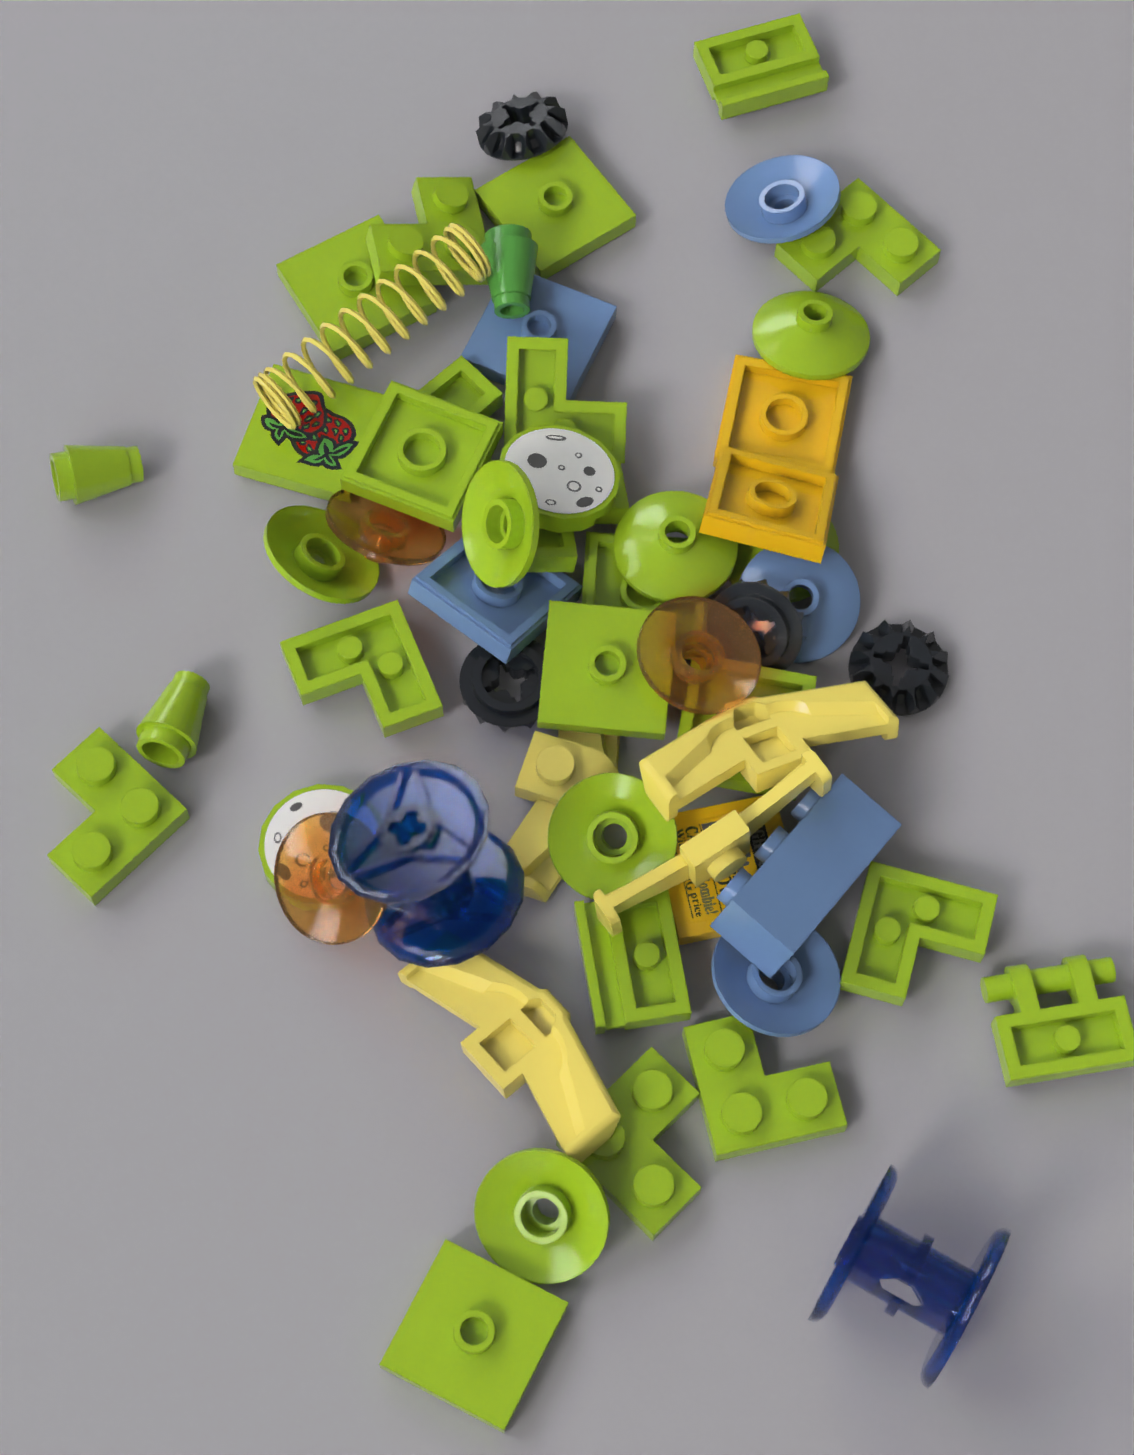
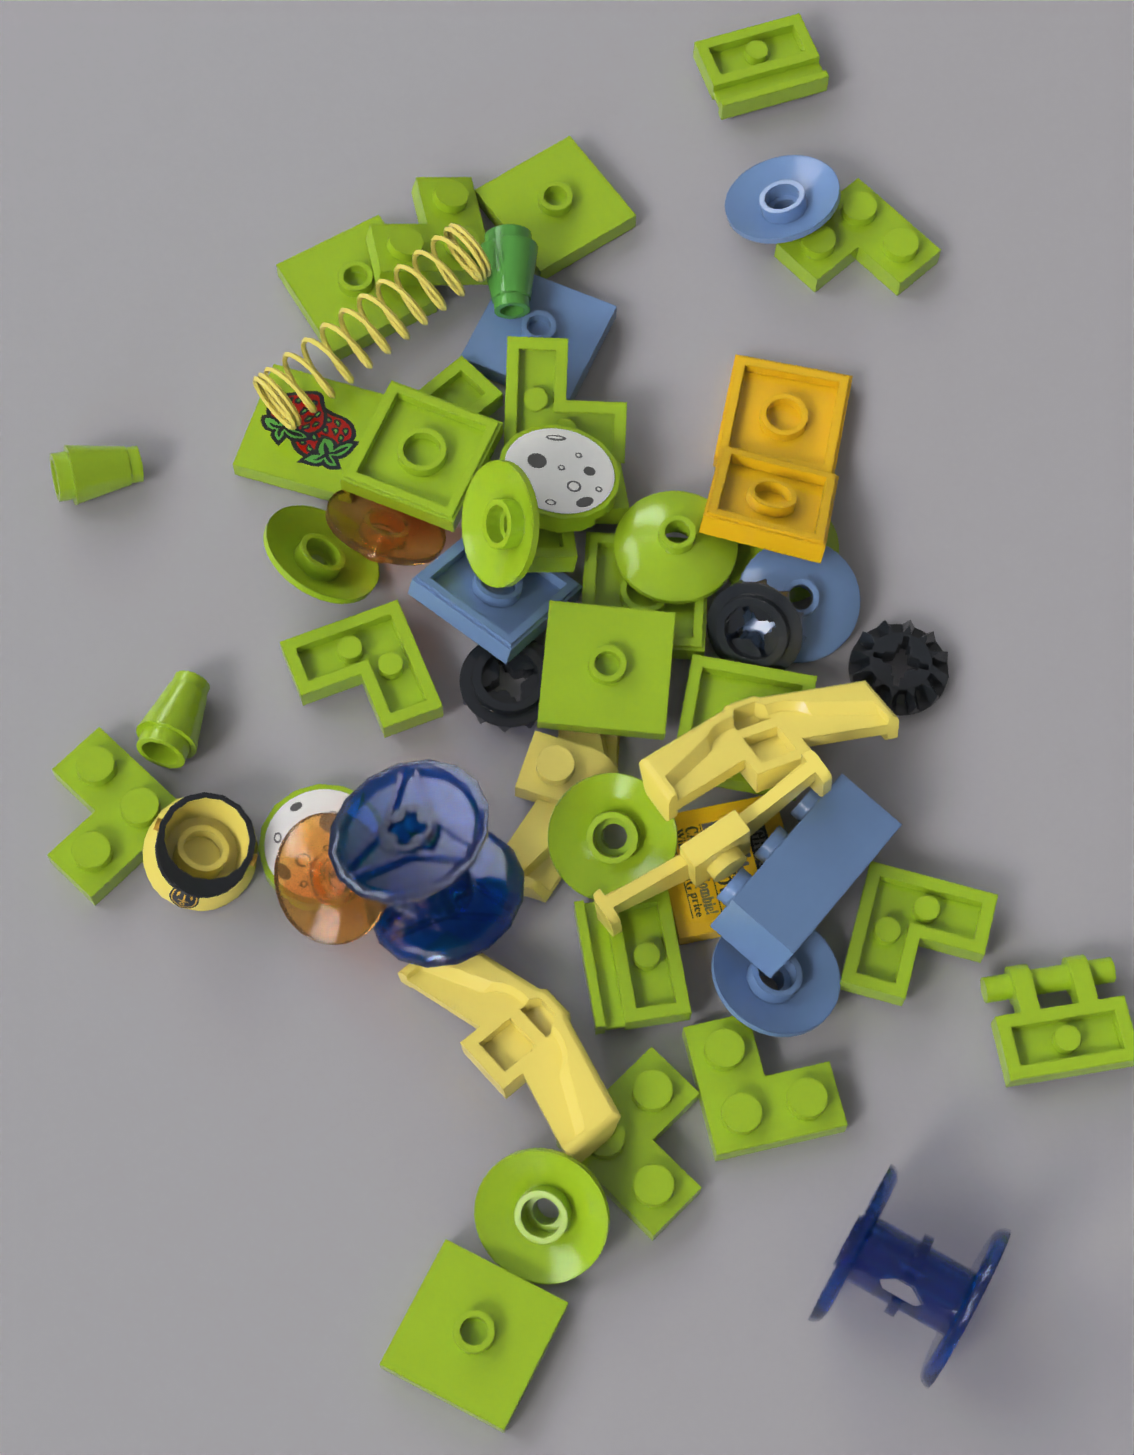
(200, 851): none -> light yellow piece
(507, 131): black gear -> none
(710, 636): clear orange dish -> none
(810, 335): lime dish -> none

